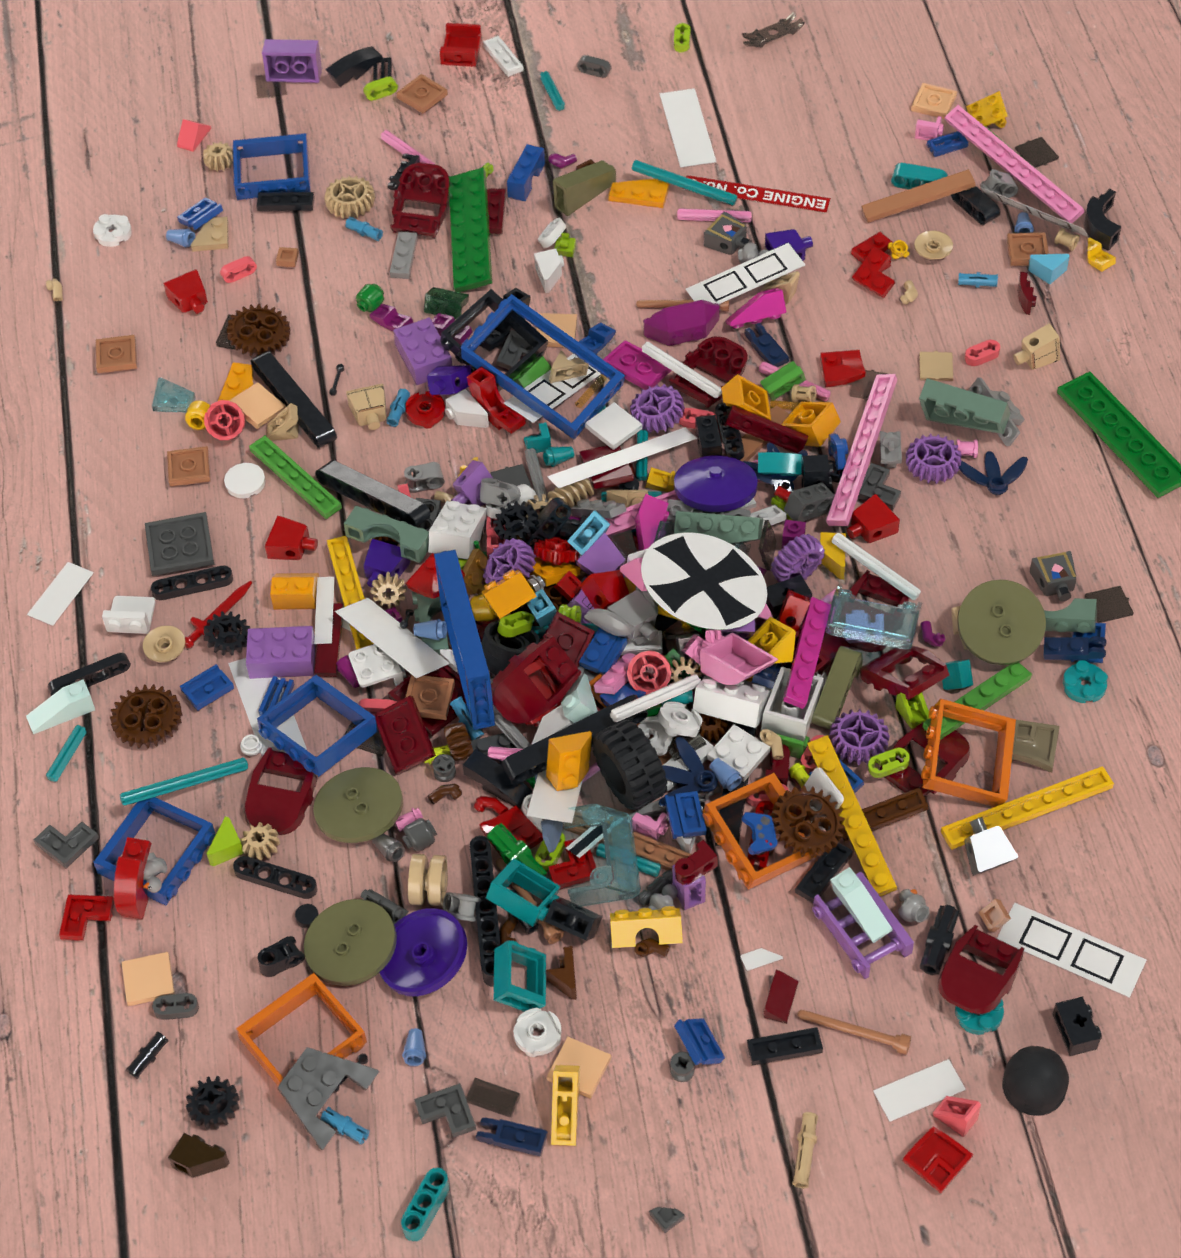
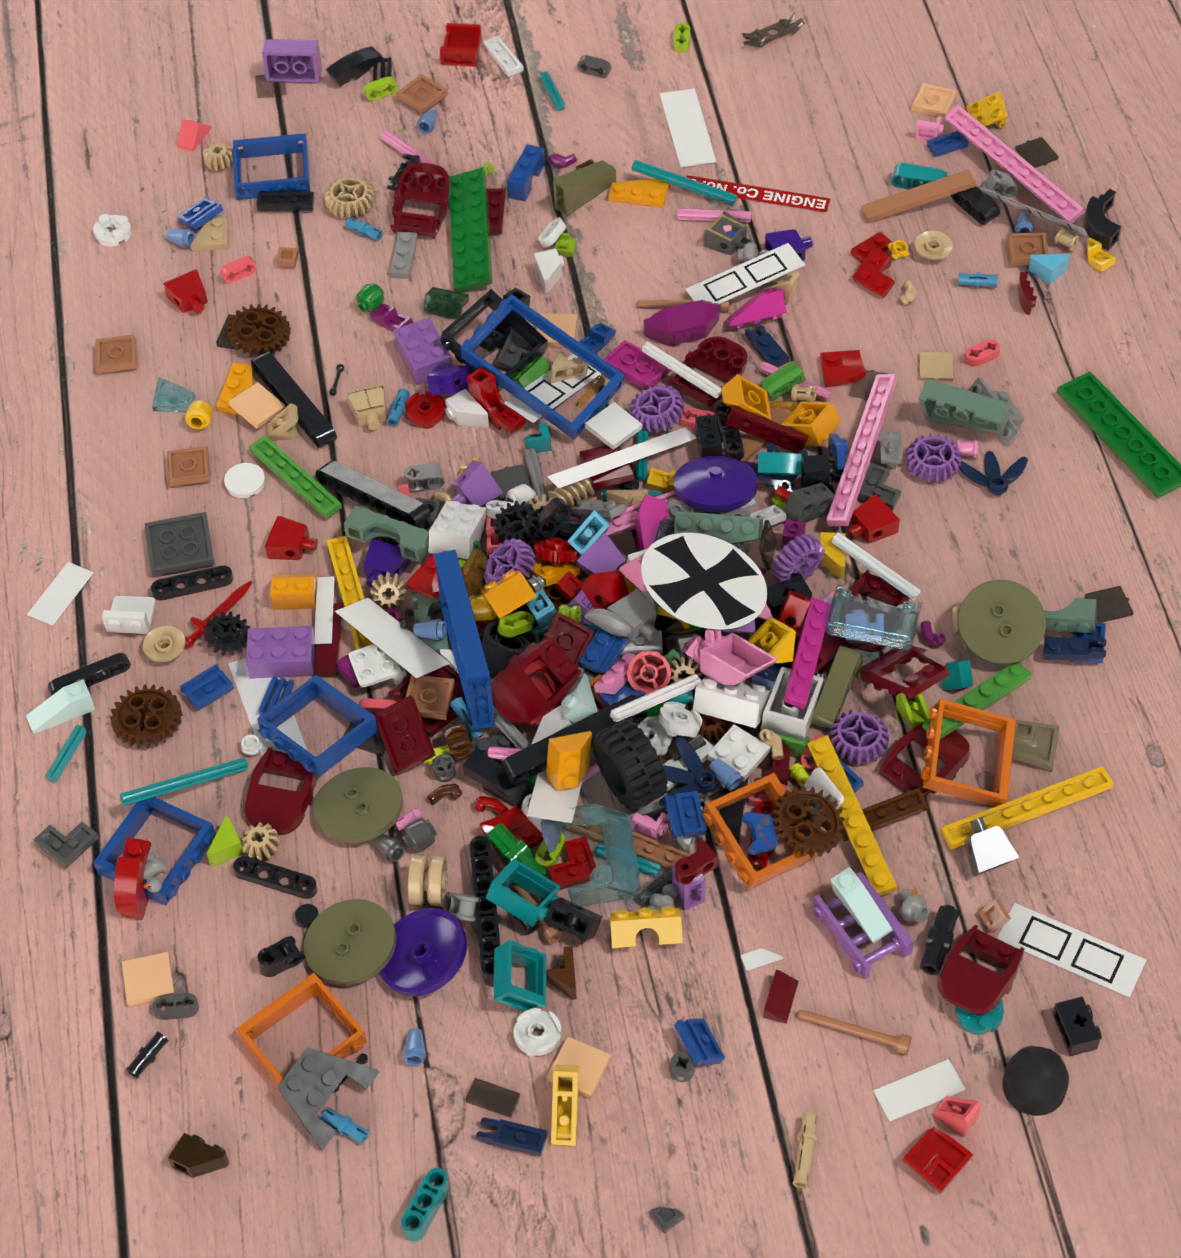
(56, 286): tan arm -> none
(80, 910): red plate -> none
(224, 420): coral cylinder -> none
(224, 1102): black gear -> none
(395, 911): dark grey hinge -> none
(427, 121): none -> medium blue cone
(442, 321): magenta slope -> none
(449, 1103): dark grey plate -> none
(498, 492): light grey piece -> none
(507, 928): reddish brown arm -> none
(557, 455): teal cone -> none
(586, 841): sticker -> none
(651, 946): reddish brown arm -> none
(784, 1046): black plate -> none
(823, 870): black plate -> none
(888, 762): lime beam -> none
(1039, 348): tan torso -> none
(1055, 574): dark grey torso -> none
(1085, 671): teal plate -> none

